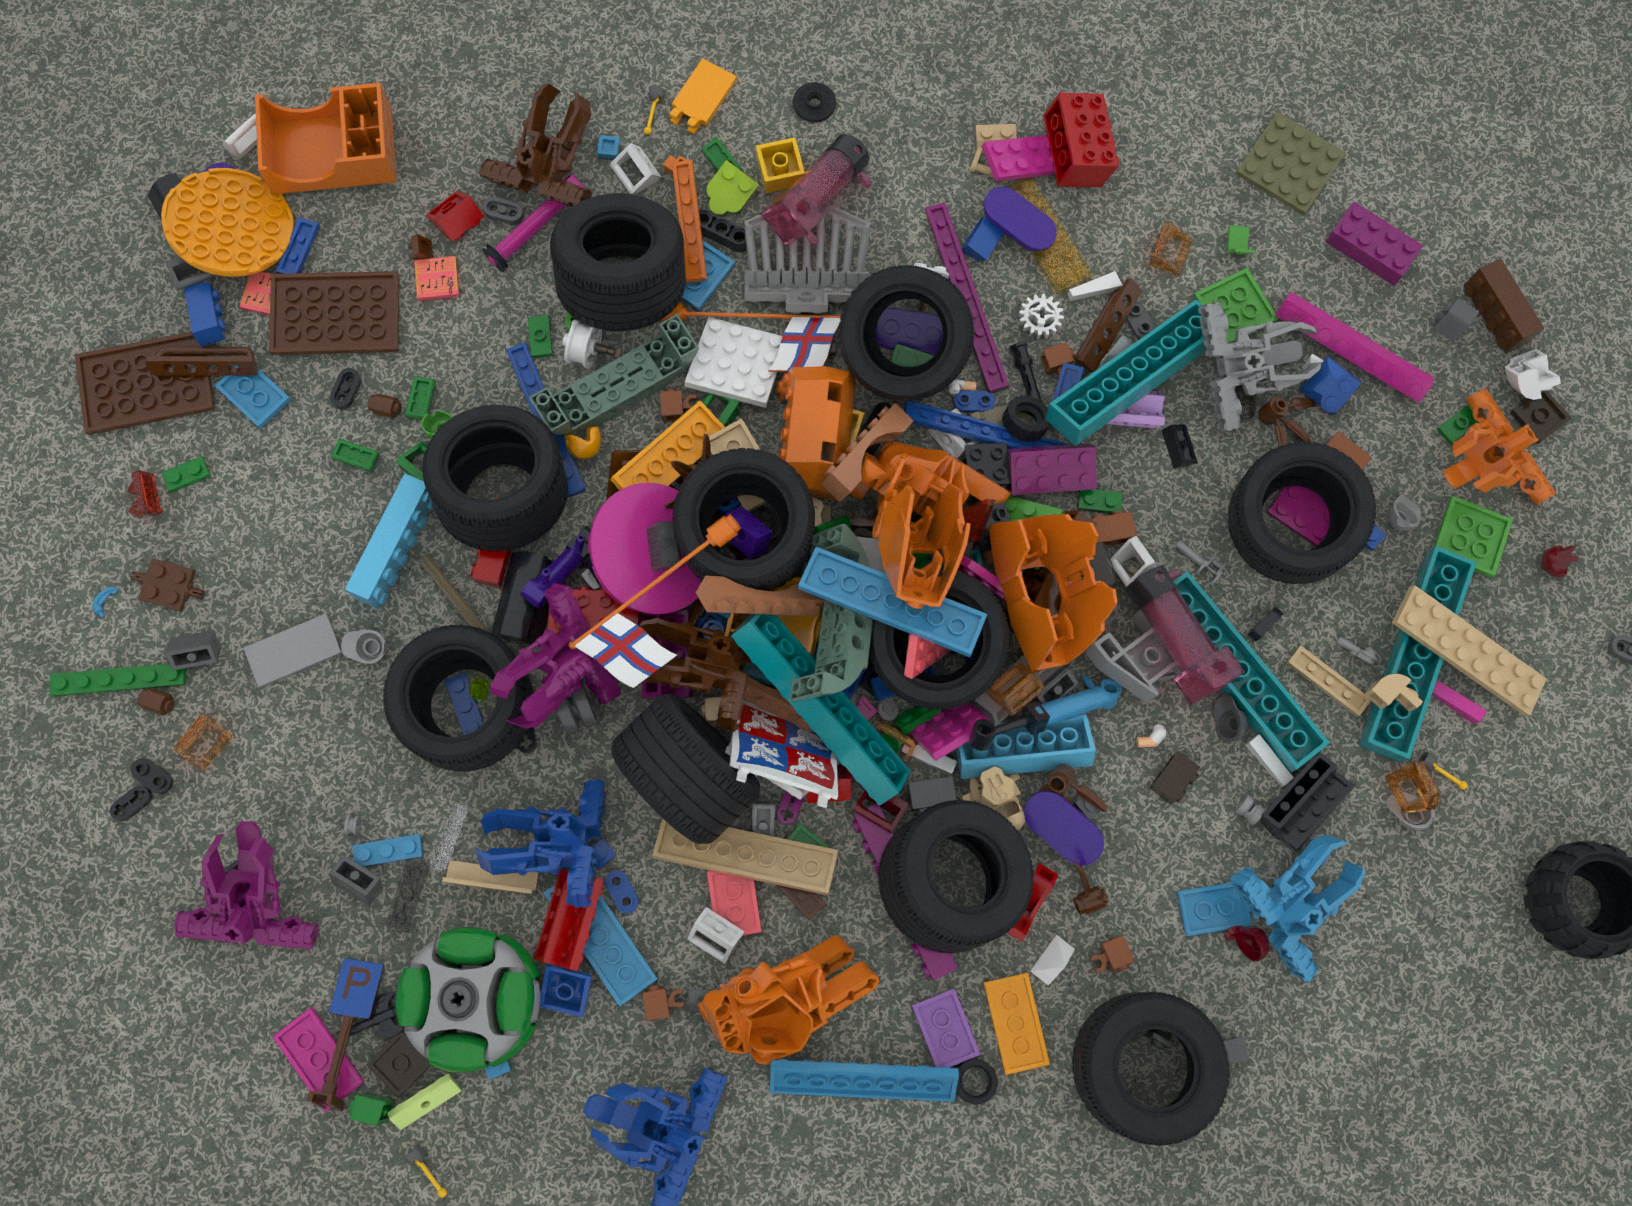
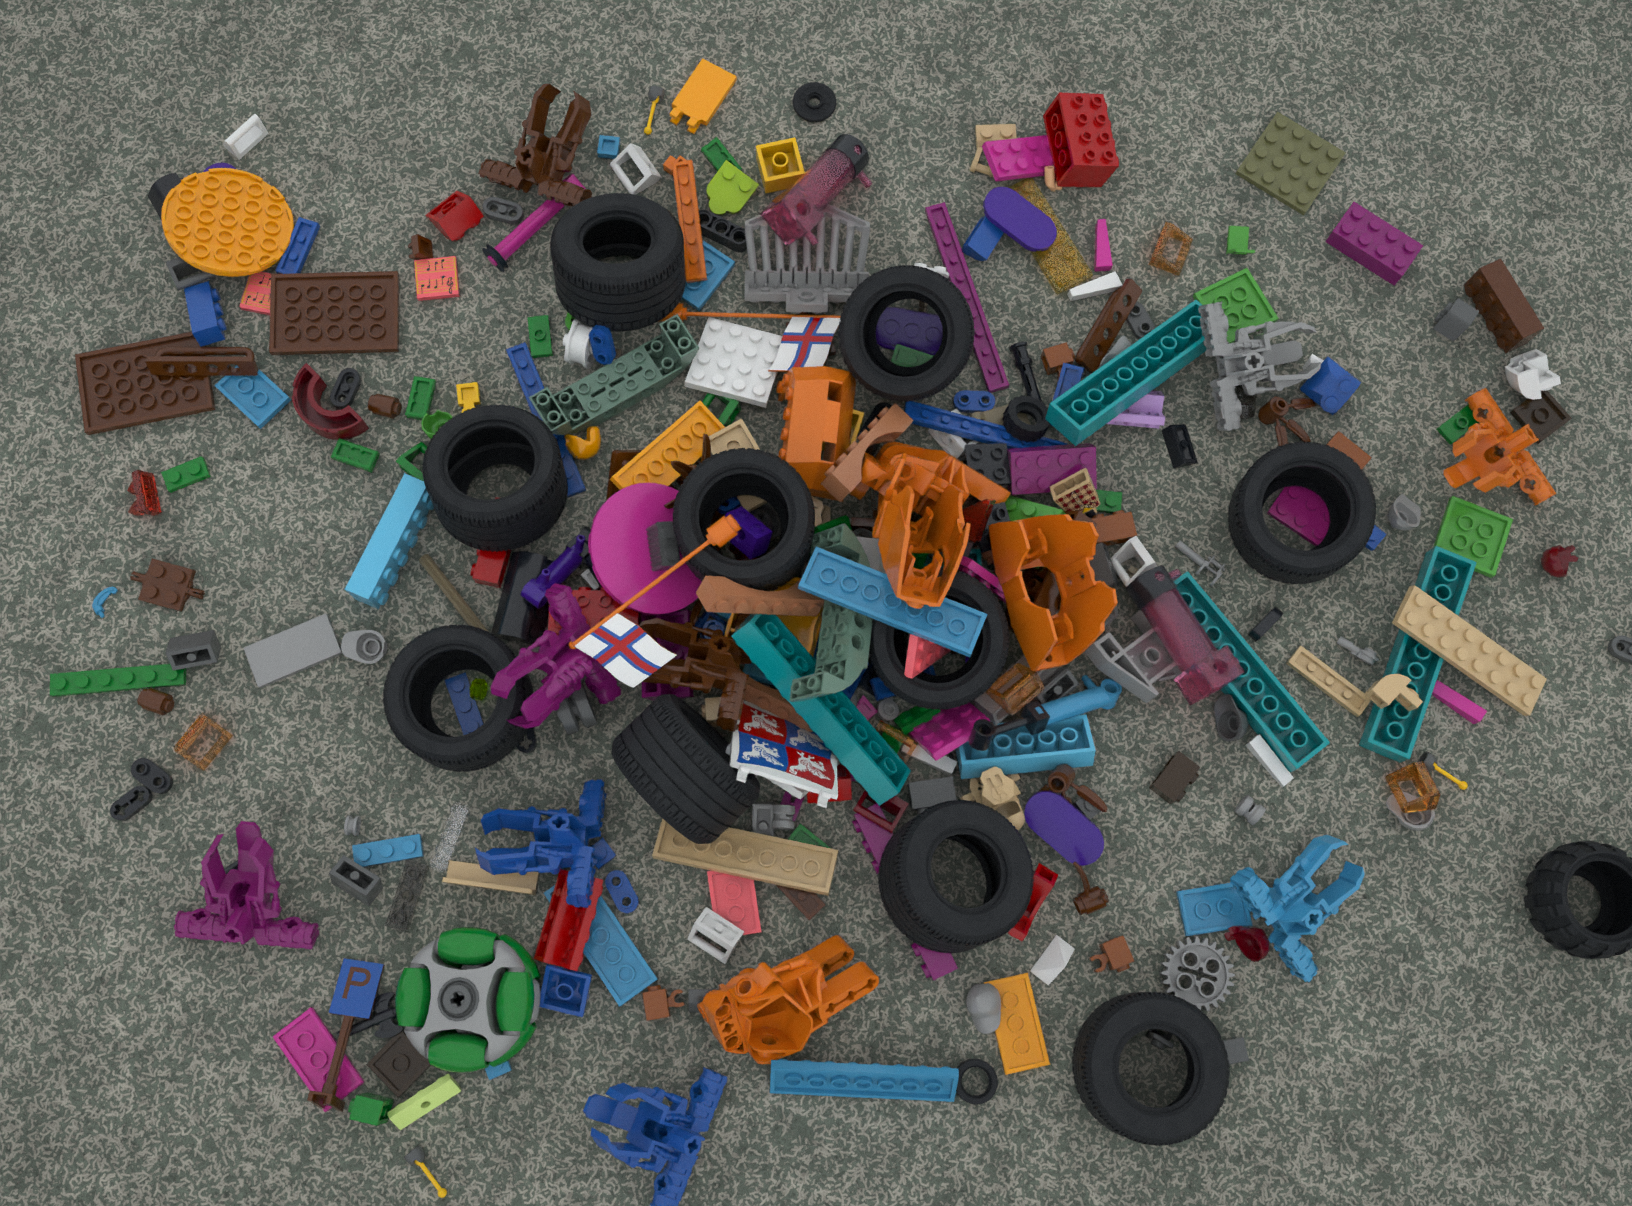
(326, 423): none -> dark red brick
(328, 145): orange piece -> none
(468, 395): none -> yellow plate
(603, 346): none -> blue plate
(673, 404): dark orange brick -> none
(783, 817): none -> light grey wheel
(945, 1029): medium lavender plate -> none
(959, 385): arm -> none
(984, 1007): none -> light grey piece
(1032, 320): white gear -> none
(1050, 180): none -> light nougat arm
(1076, 493): none -> tan torso
(1103, 257): none -> dark pink piece
(1154, 739): arm -> none
(1201, 955): none -> light grey gear
(1306, 802): black brick -> none
(1357, 348): dark pink brick -> none

